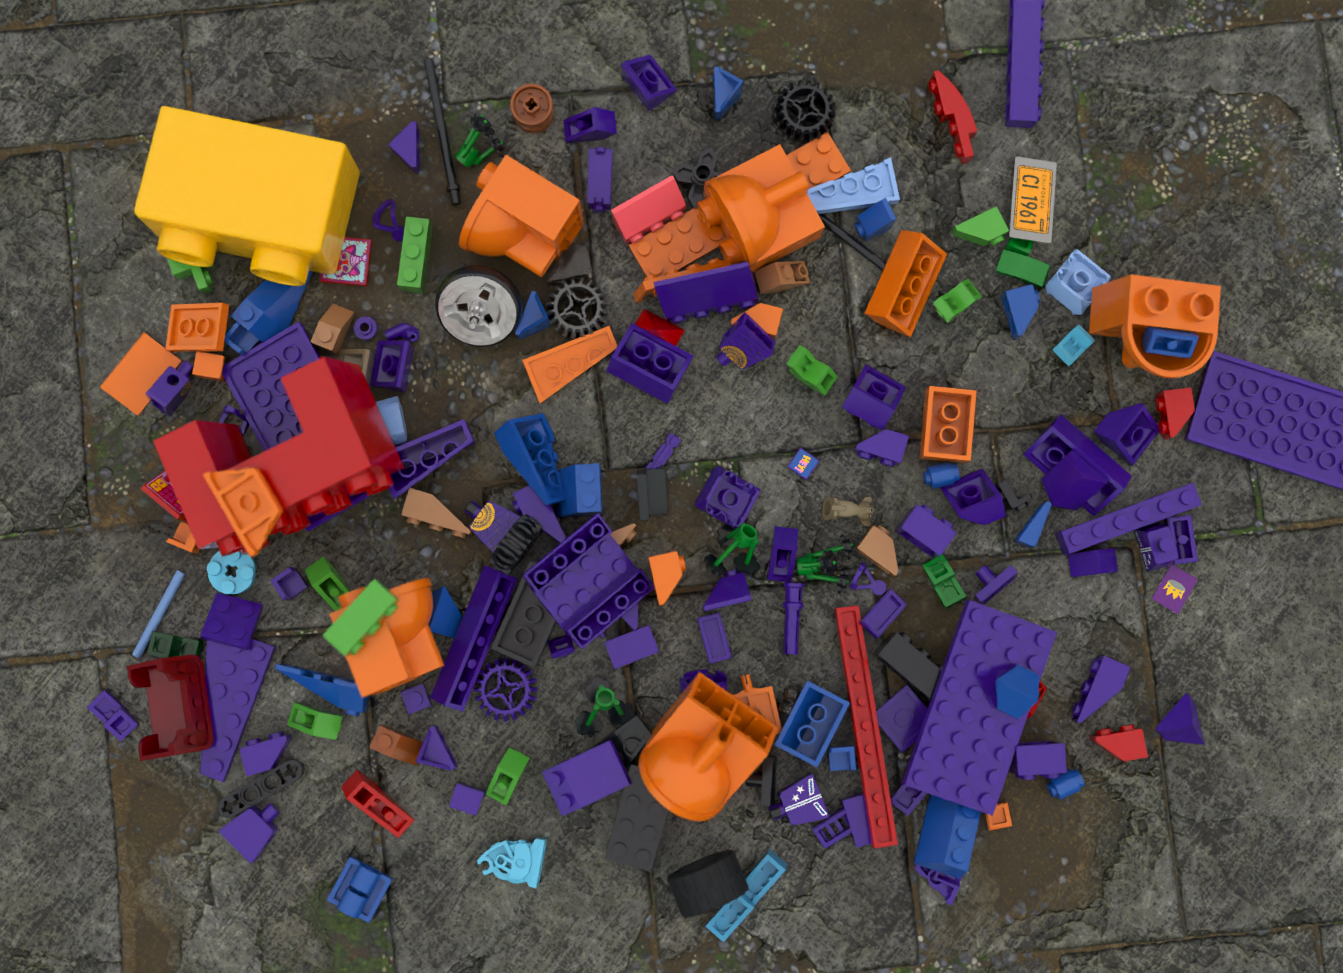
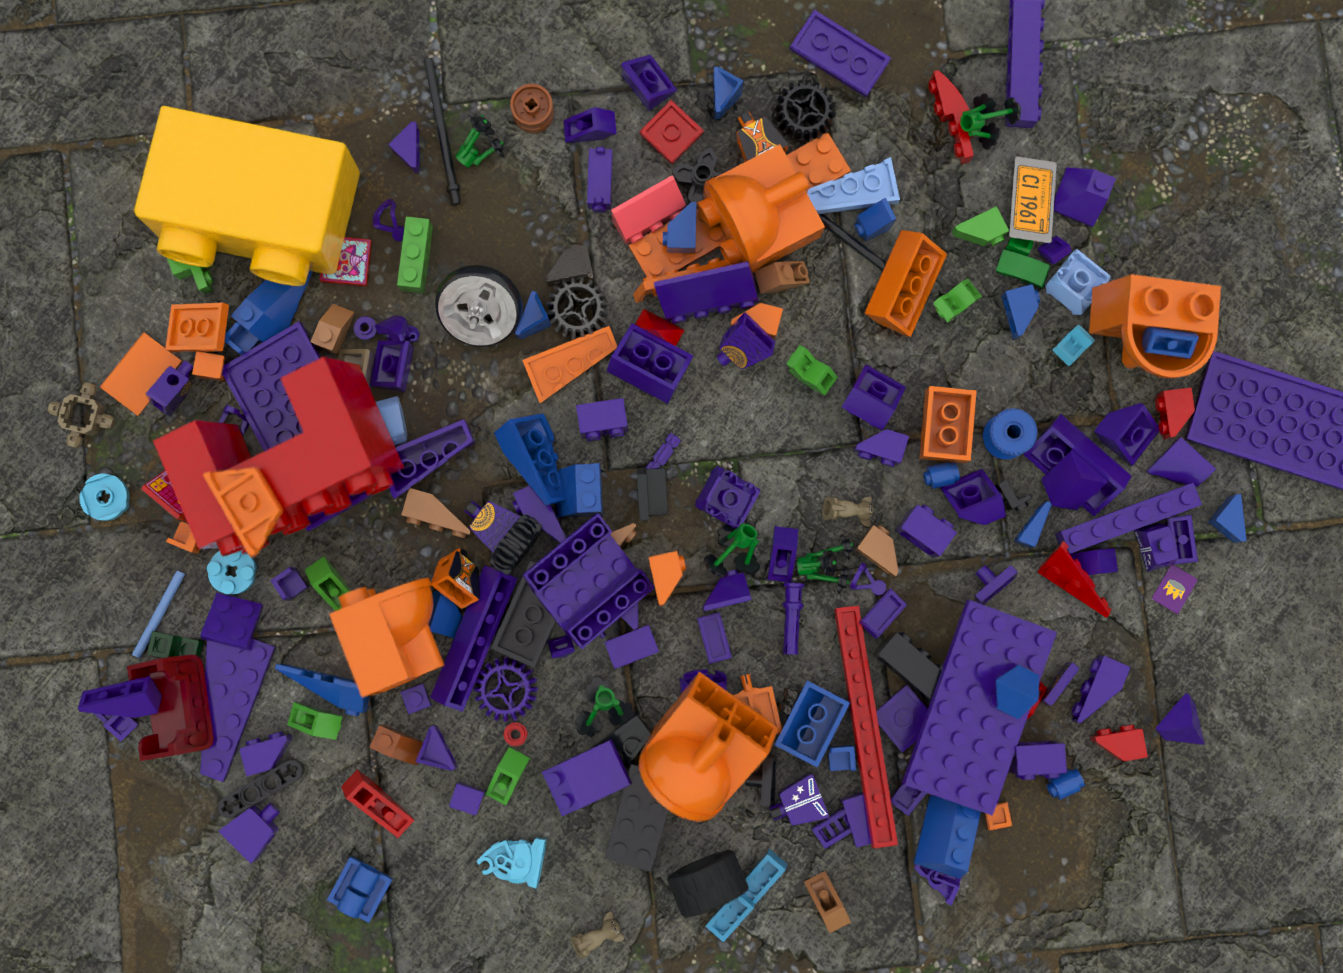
(65, 411): none -> dark tan piece
(93, 491): none -> medium azure plate
(124, 699): none -> dark purple slope
(362, 618): bright green brick -> none
(395, 326): none -> dark purple slope
(457, 578): none -> orange torso
(515, 726): none -> red plate
(521, 217): orange piece -> none
(593, 939): none -> dark tan animal
(602, 419): none -> dark purple brick
(671, 132): none -> red tile
(682, 231): none -> blue slope
(757, 136): none -> black torso
(803, 464): tile -> none
(827, 902): none -> medium nougat slope
(840, 53): none -> dark purple tile
(944, 581): green slope -> none
(984, 109): none -> plant
(1021, 427): none -> blue hose
(1055, 250): none -> dark purple plate
(1059, 683): none -> dark purple tile
(1070, 576): none -> red wing
(1083, 194): none -> dark purple slope
(1182, 464): none -> dark purple slope
(1230, 519): none -> blue slope

